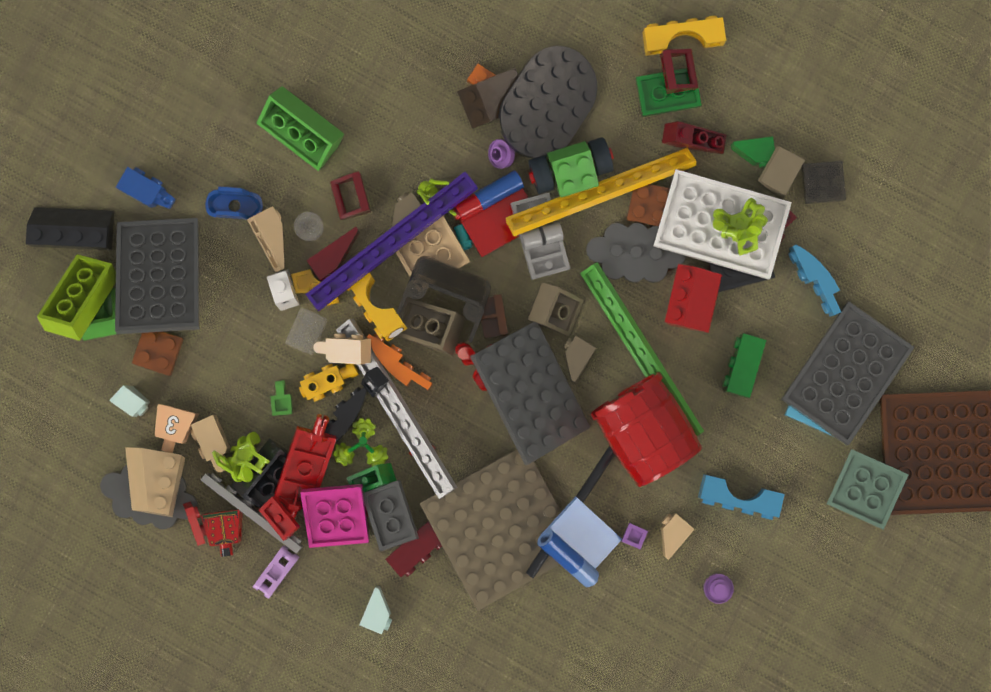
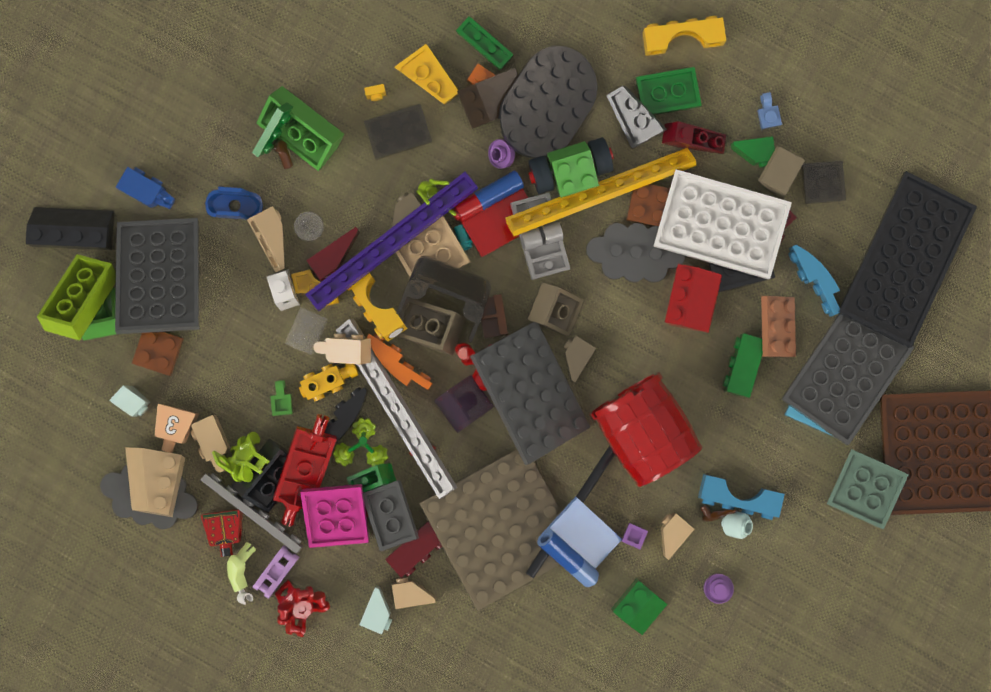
(192, 515): red plate -> none
(235, 572): none -> yellowish green arm
(273, 130): none -> green plate
(279, 518): red plate -> none
(282, 149): none -> reddish brown arm
(298, 605): none -> red piece
(361, 193): dark red tile -> none
(374, 381): black slope -> none
(375, 92): none -> yellow plate
(398, 131): none -> clear smoke plate
(410, 593): none -> tan slope
(429, 74): none -> yellow wing
(463, 403): none -> slope
(484, 43): none -> green plate
(632, 335): bright green plate -> none
(634, 117): none -> wing
(638, 606): none -> green slope
(668, 70): dark red tile -> none
(710, 516): none -> reddish brown bar
(737, 525): none -> light aqua head
(741, 226): lime piece -> none
(769, 115): none -> medium blue plate
(778, 326): none -> nougat plate
(907, 259): none -> black plate

